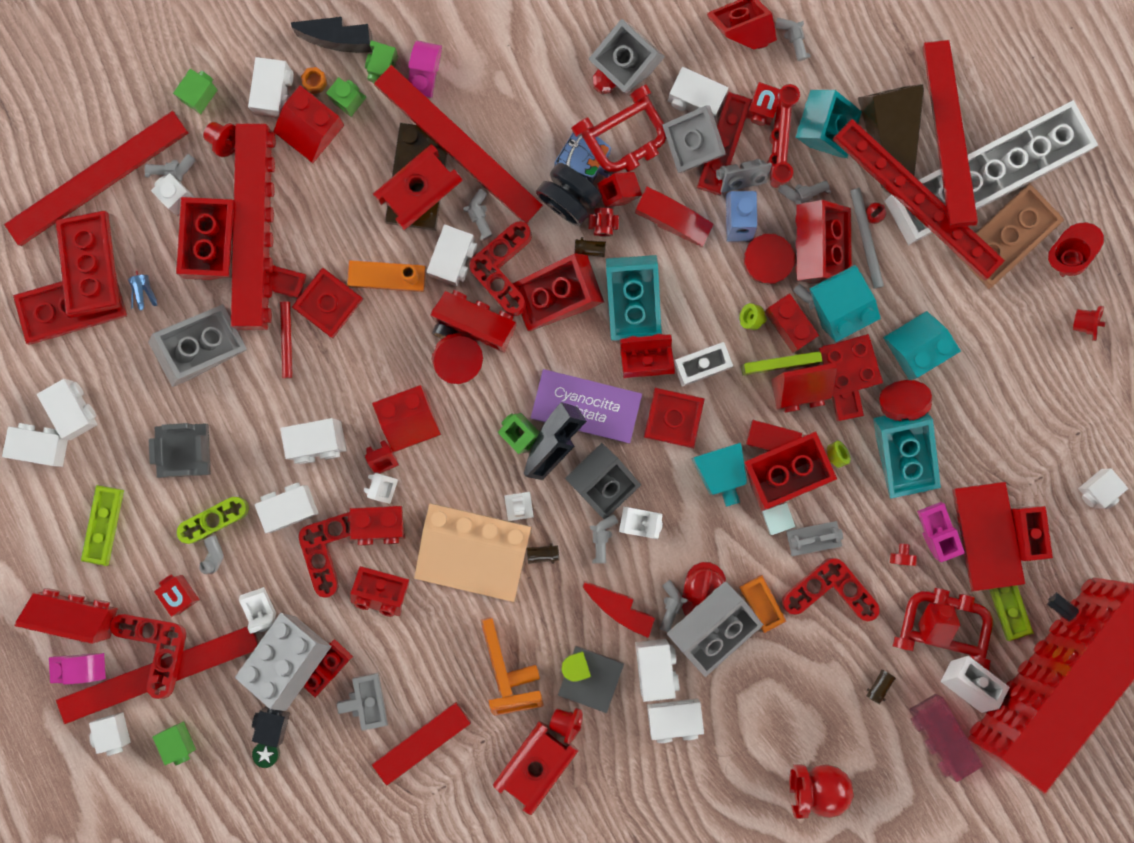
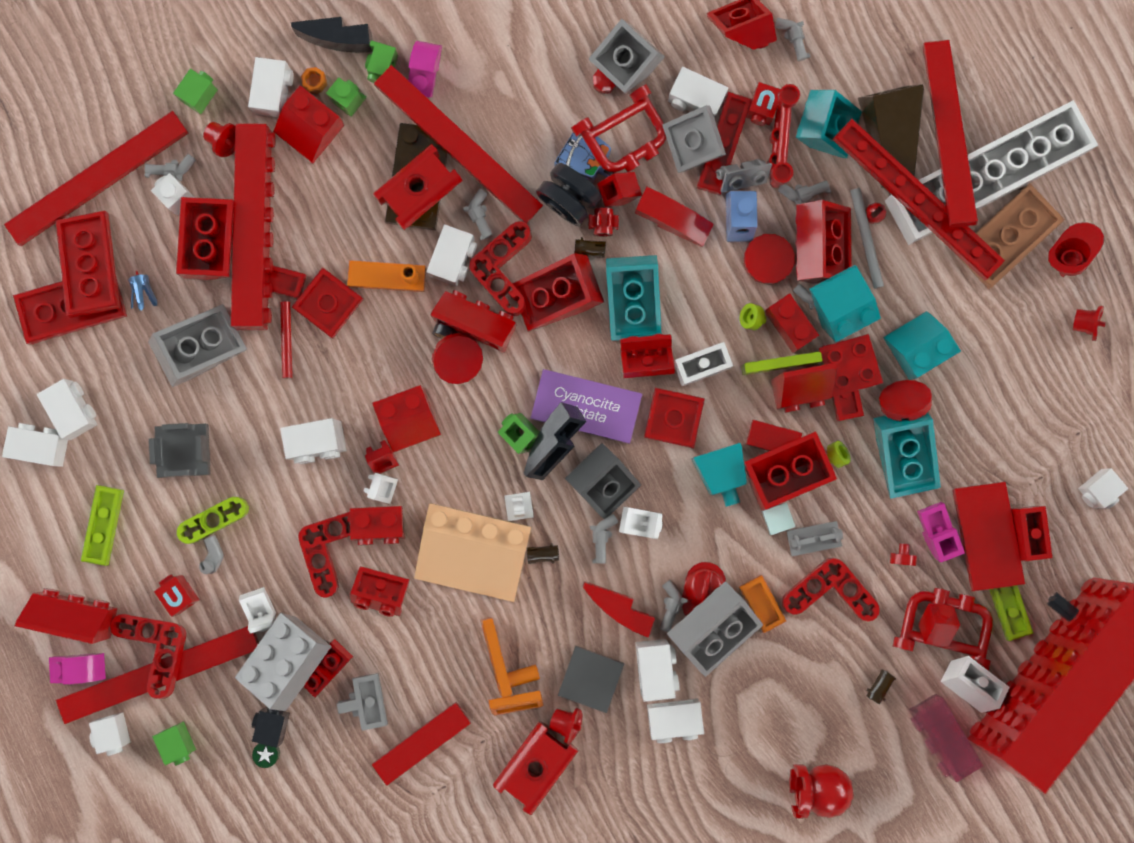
(286, 508): white brick -> none
(575, 667): lime tile -> none

